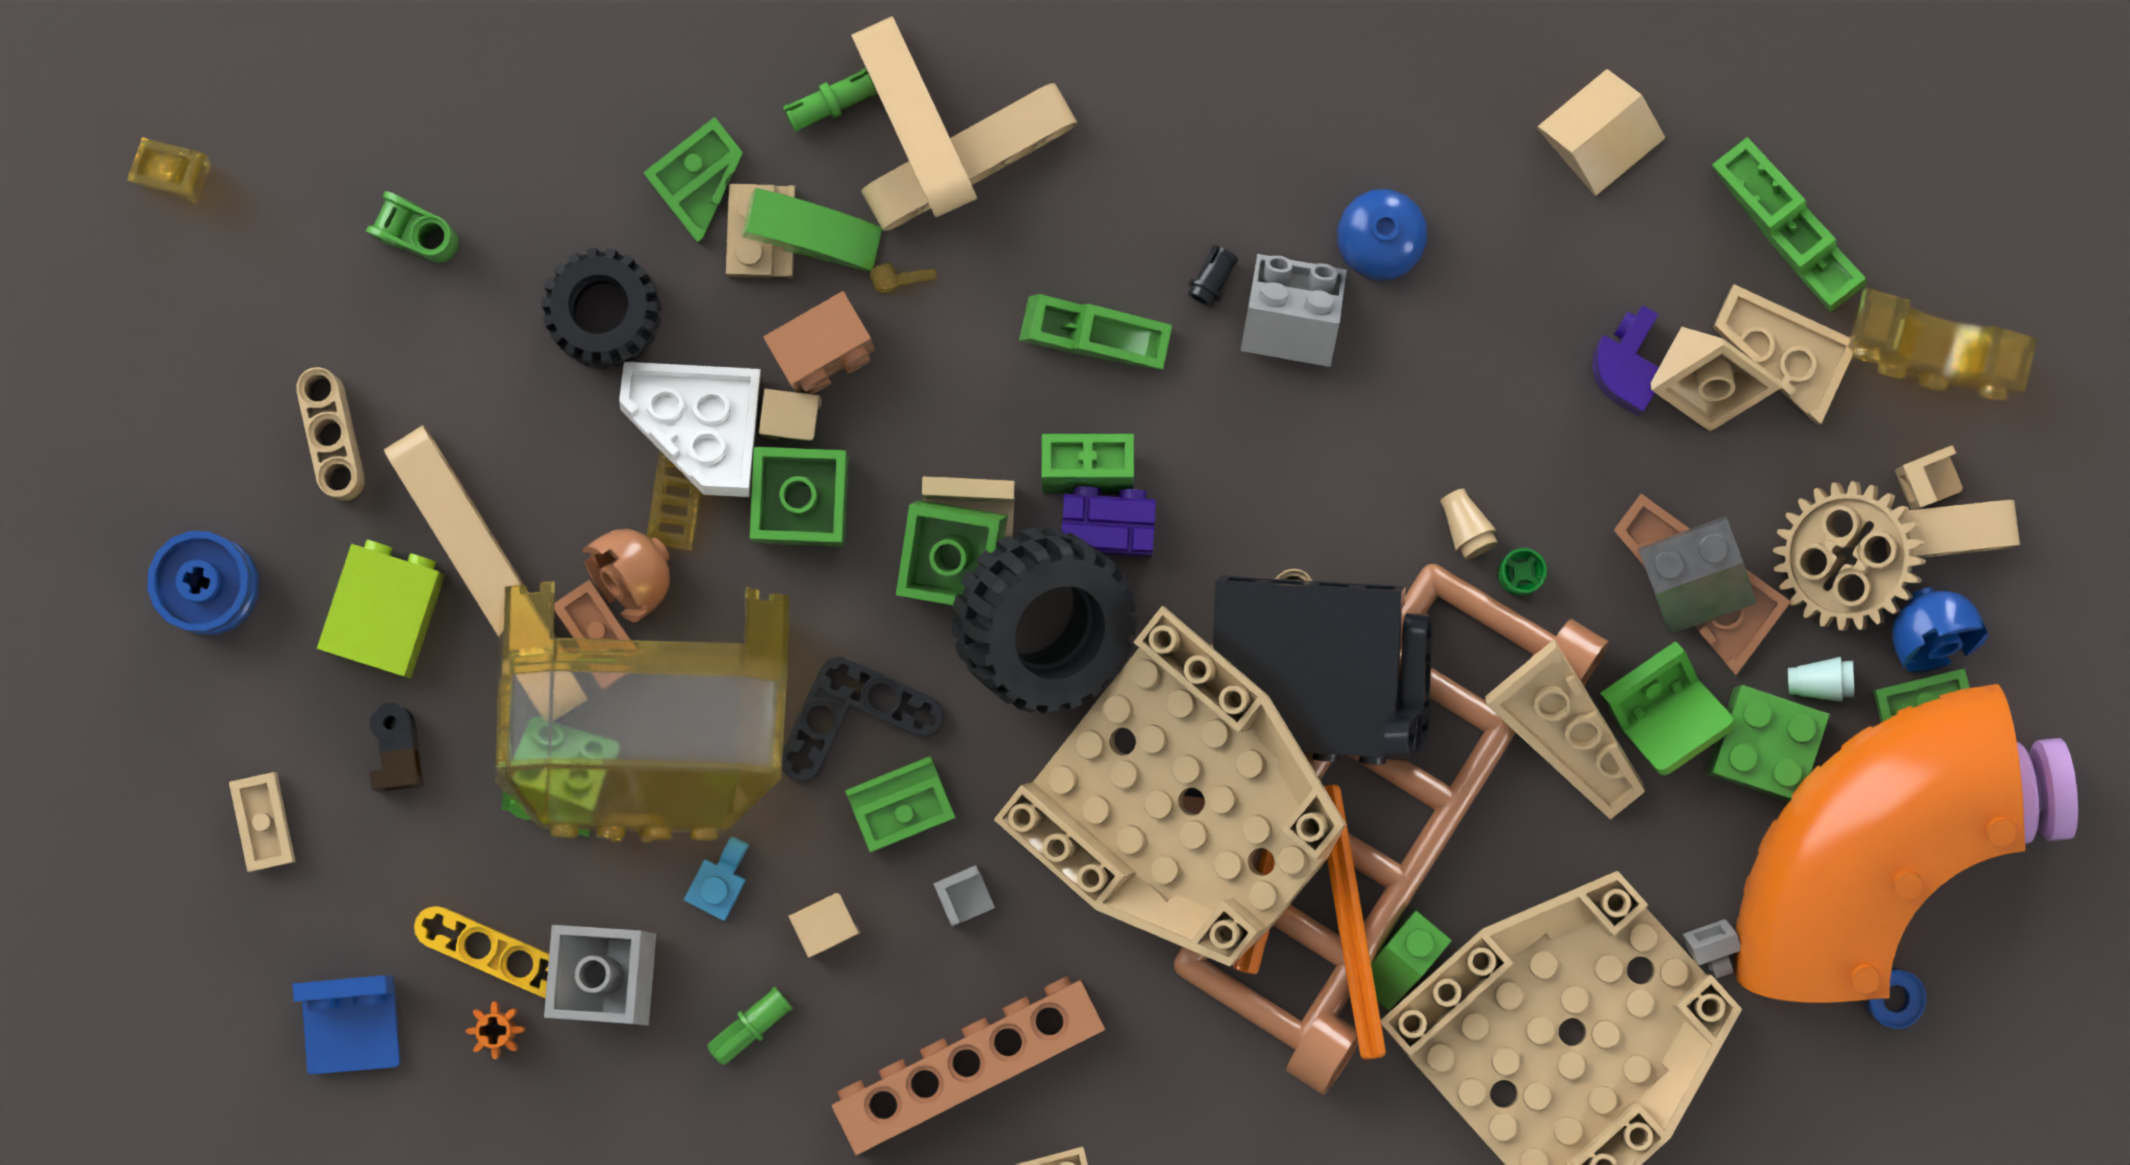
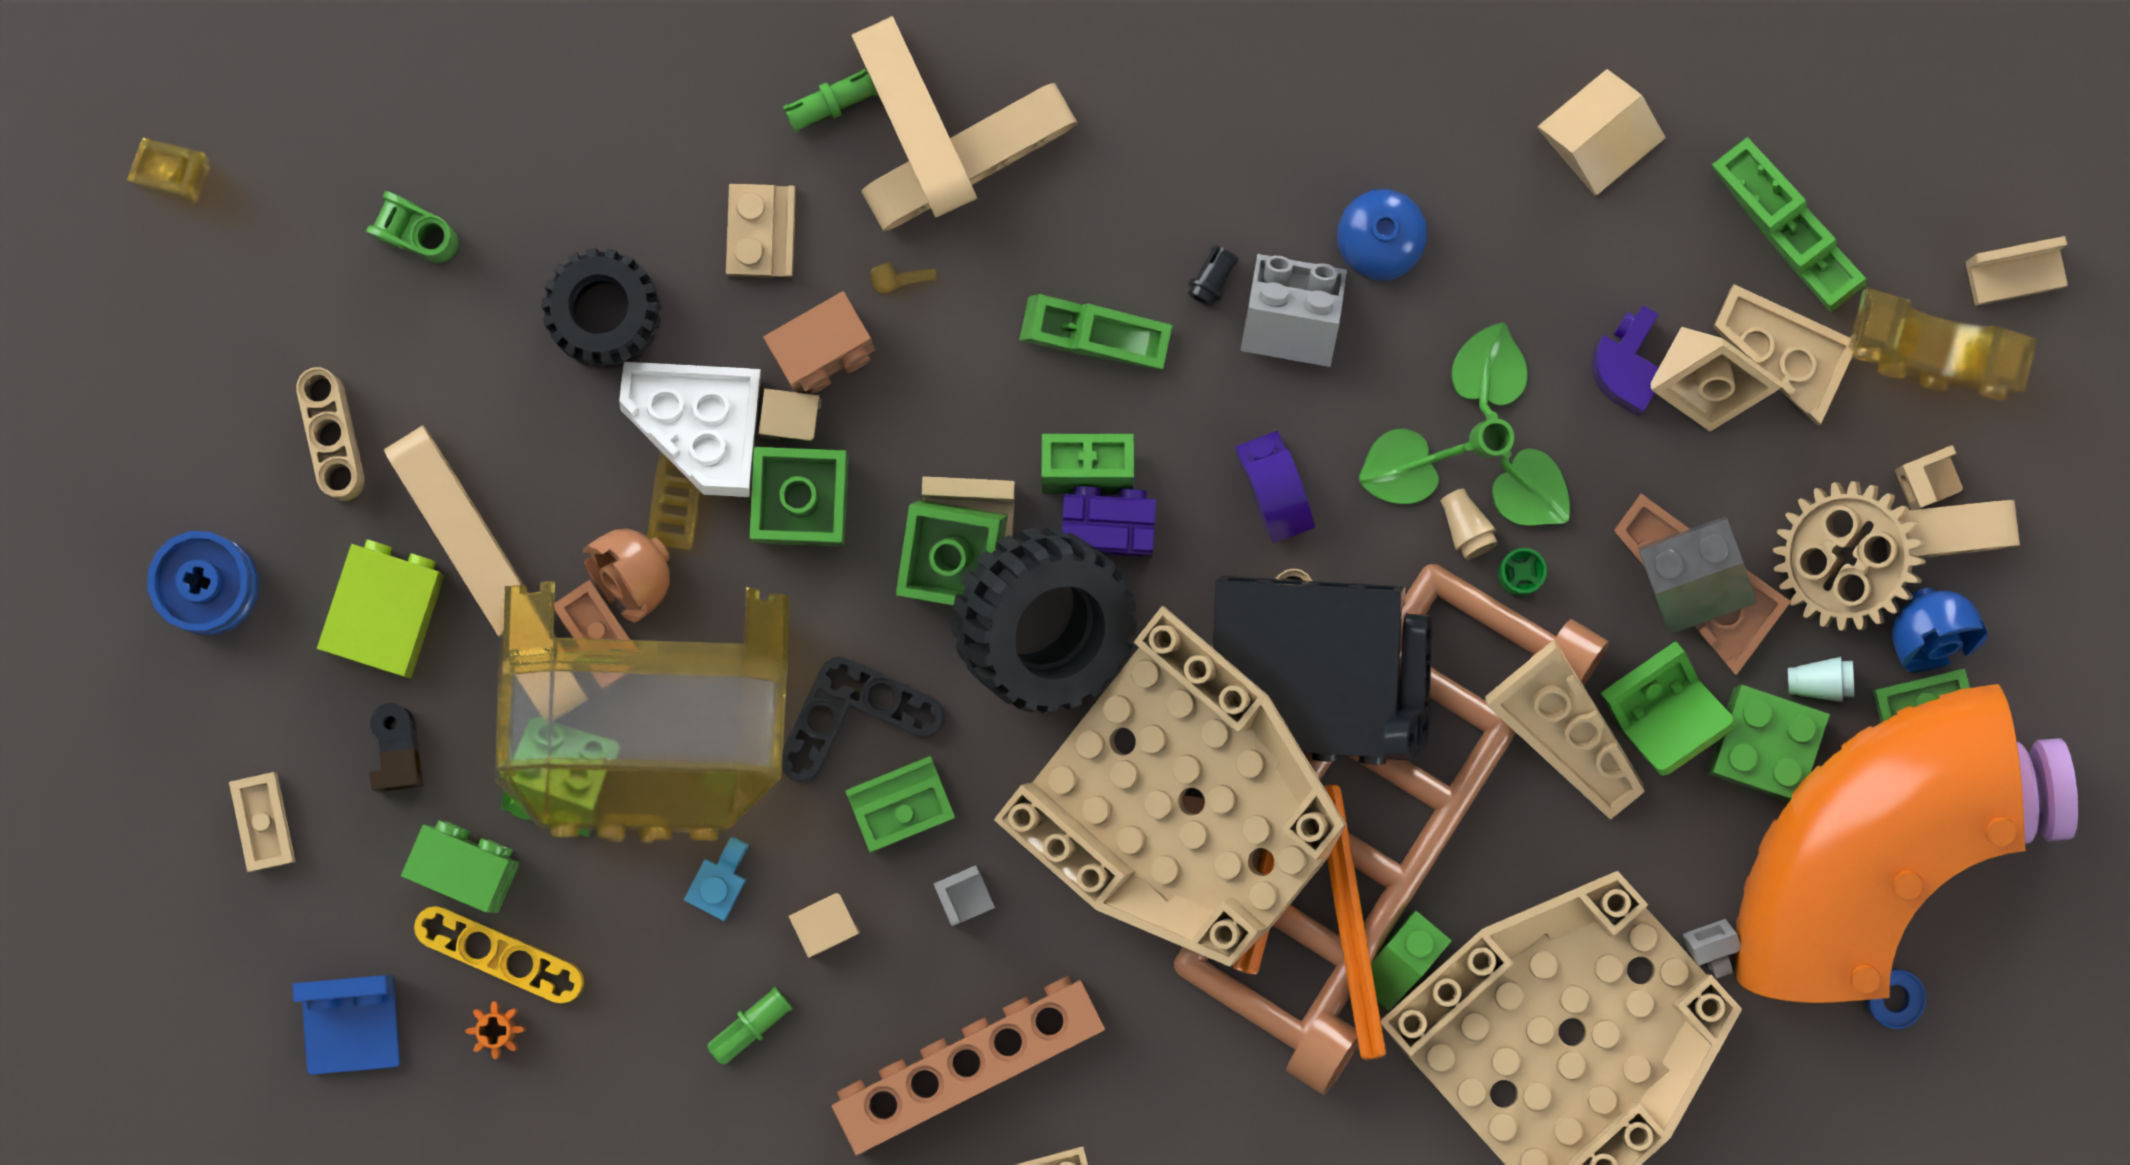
(461, 868): none -> bright green brick
(600, 975): light grey slope -> none
(696, 175): bright green wing -> none
(811, 230): bright green slope -> none
(1276, 486): none -> dark purple brick
(1494, 372): none -> bright green plant
(2017, 271): none -> tan panel

